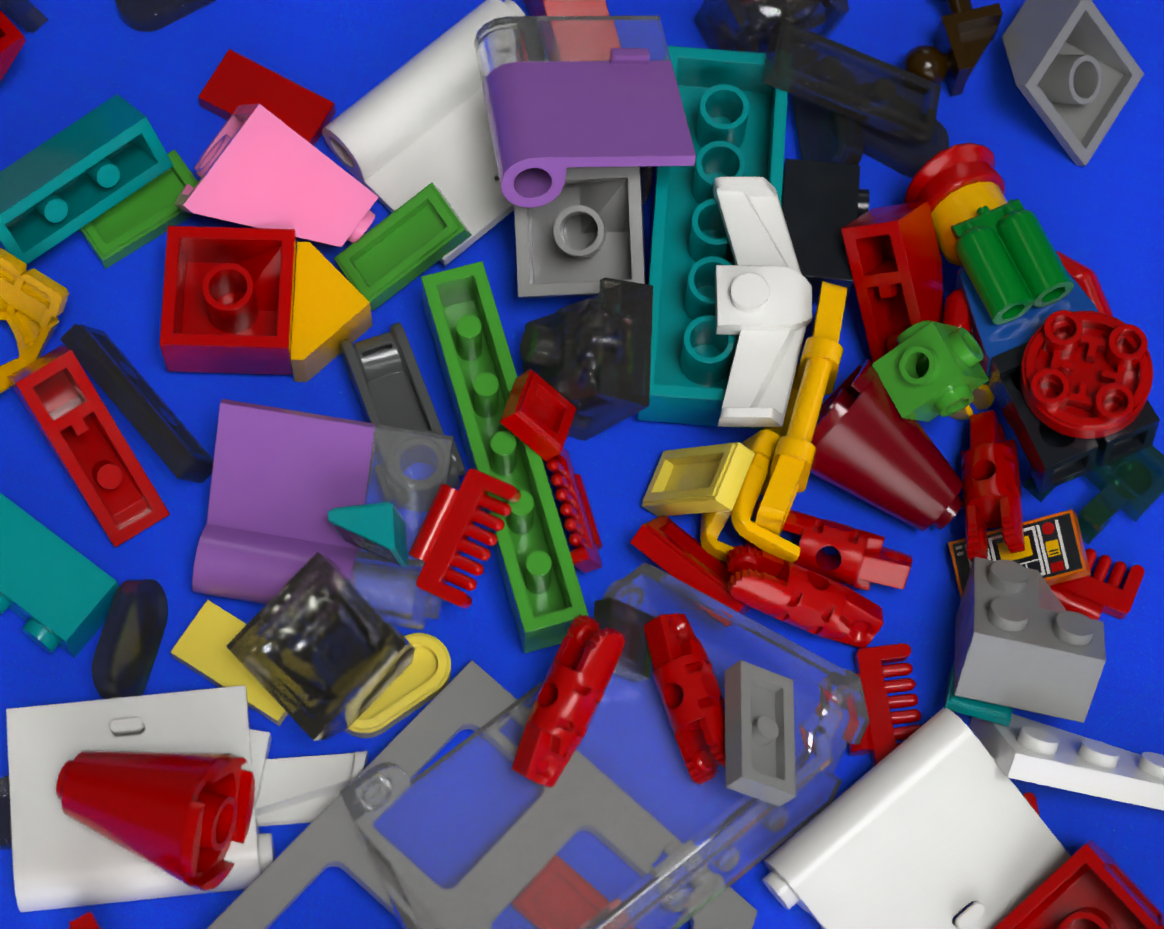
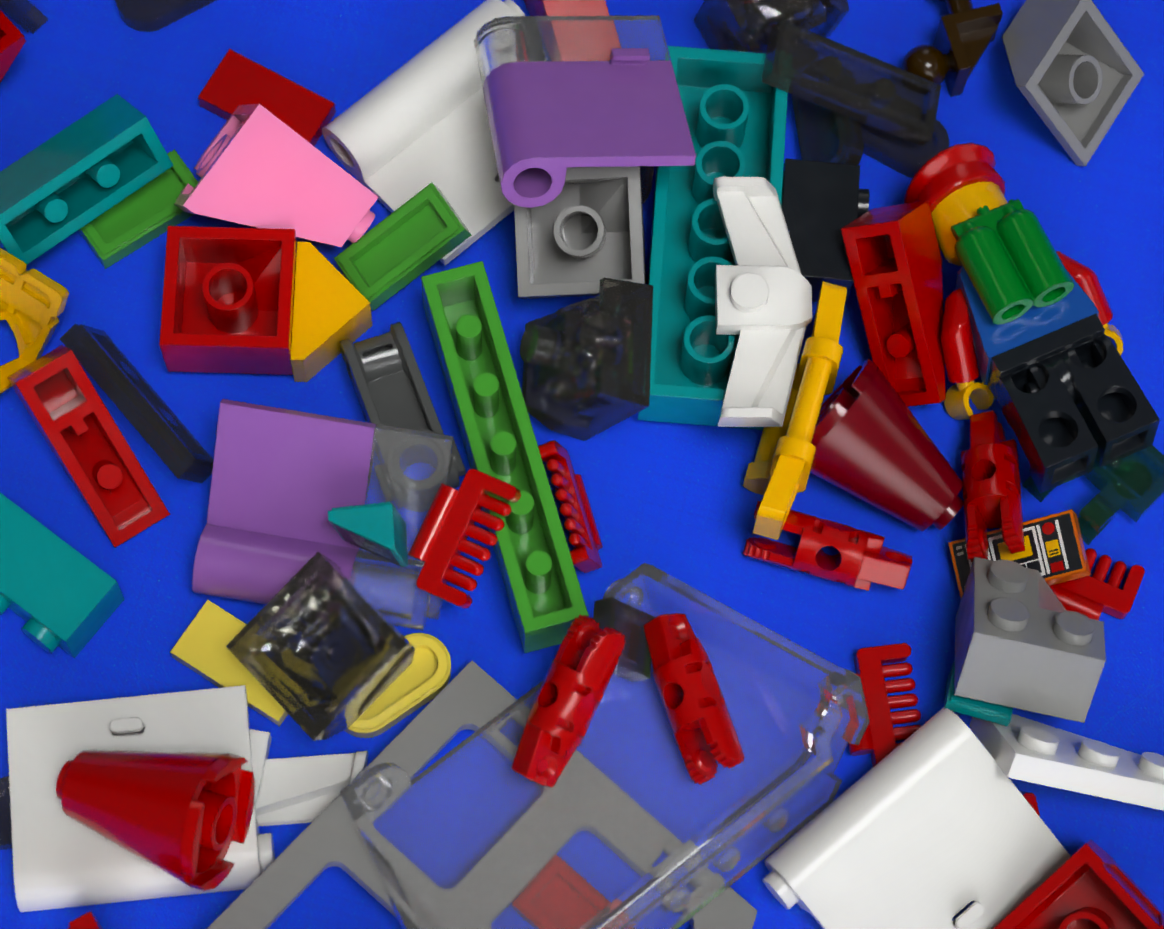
(130, 639): clear smoke tile -> none
(538, 415): red tile -> none
(686, 560): red tile -> none
(698, 479): light yellow tile -> none
(712, 523): yellow piece -> none
(759, 733): light grey plate -> none
(802, 597): red hinge -> none
(932, 370): bright green brick -> none
(1086, 373): red tile -> none

